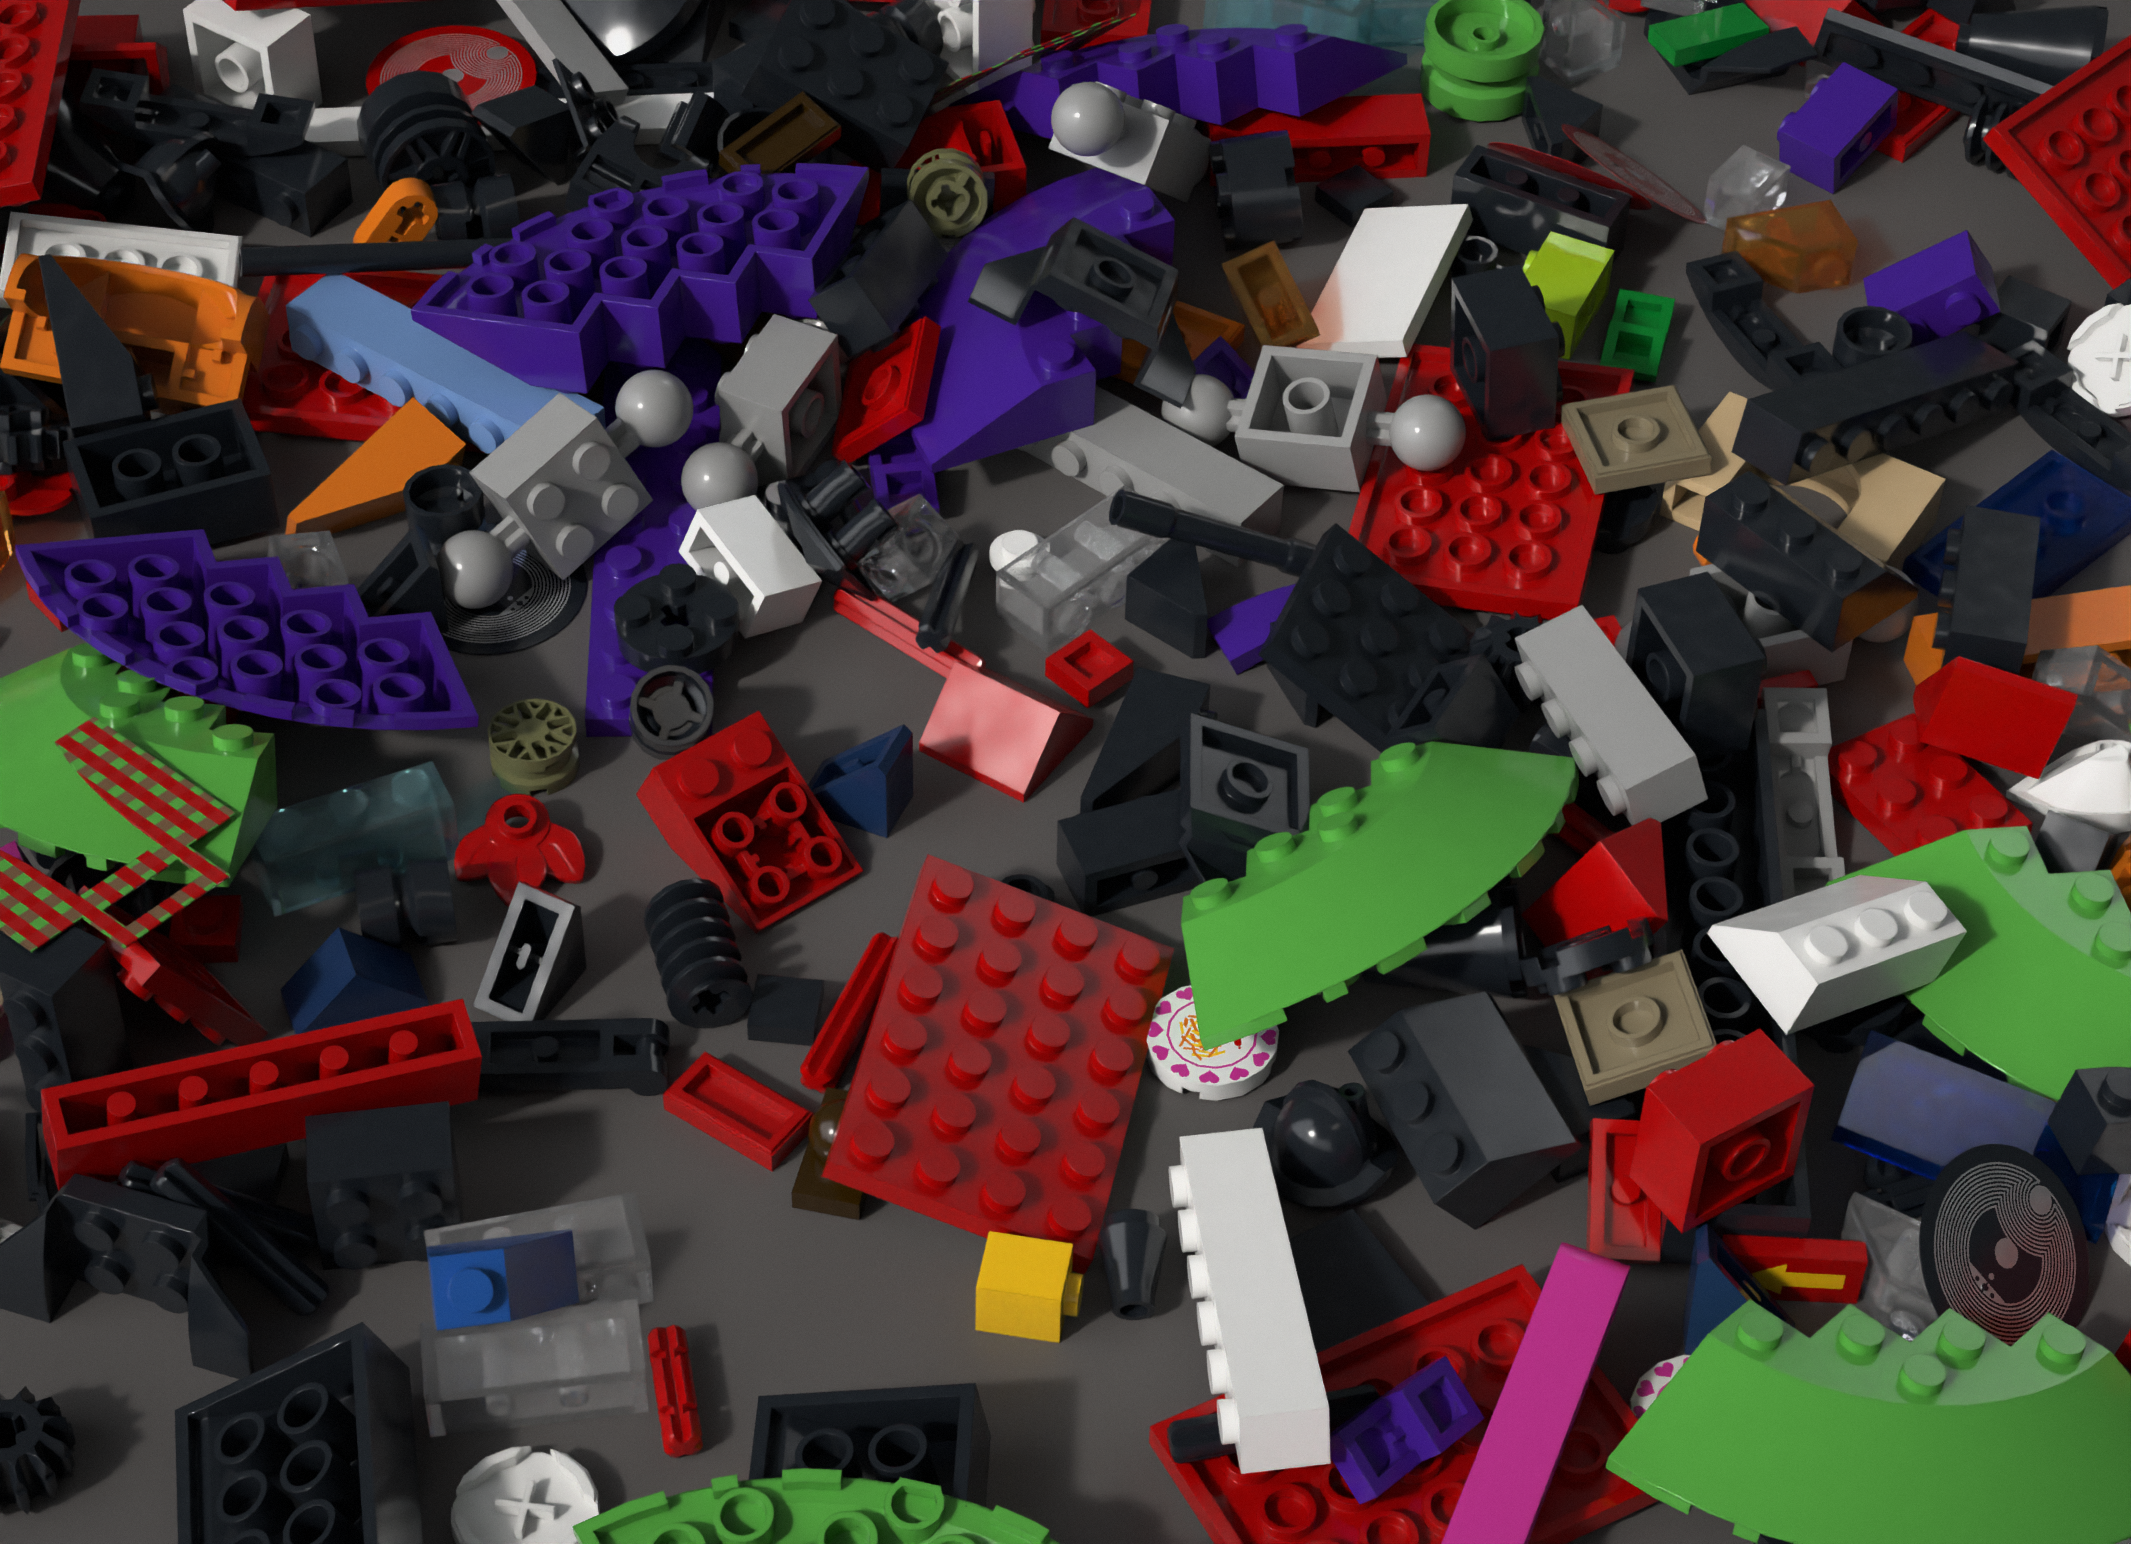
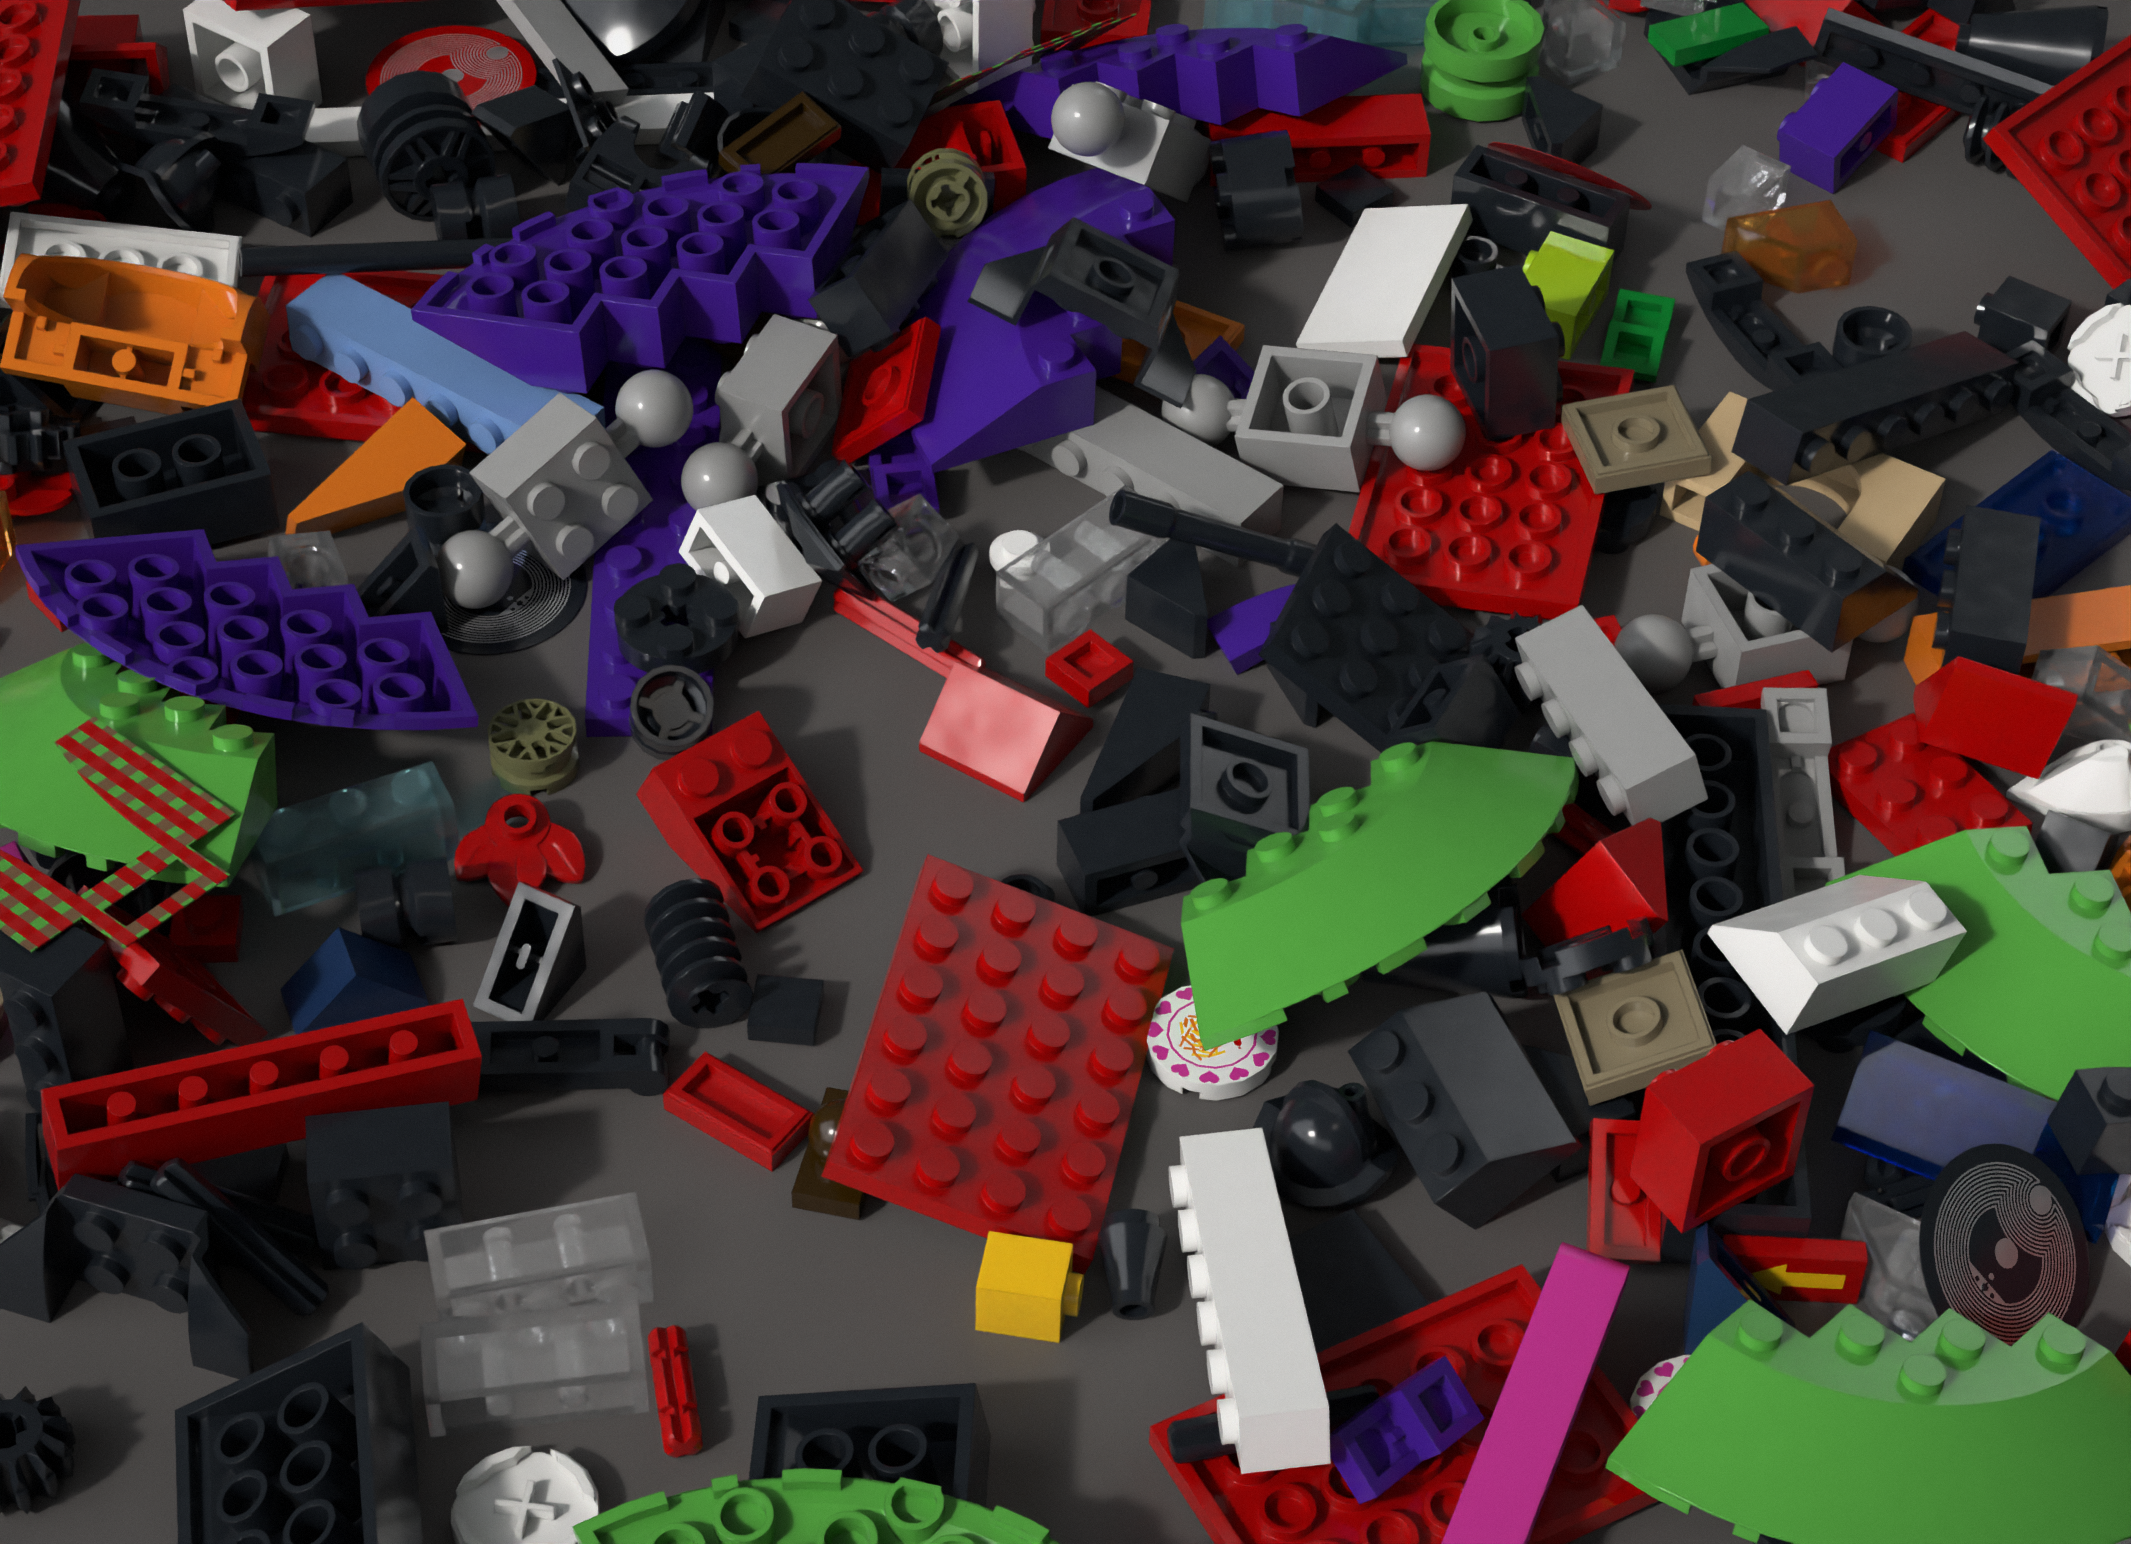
(97, 372): black slope -> none
(388, 223): orange beam -> none
(501, 1278): blue slope -> none
(848, 1017): red axle -> none
(868, 782): dark blue slope -> none
(1269, 298): clear orange slope -> none
(1634, 174): piece -> none
(1697, 662): black brick -> none
(1937, 288): dark purple brick -> none

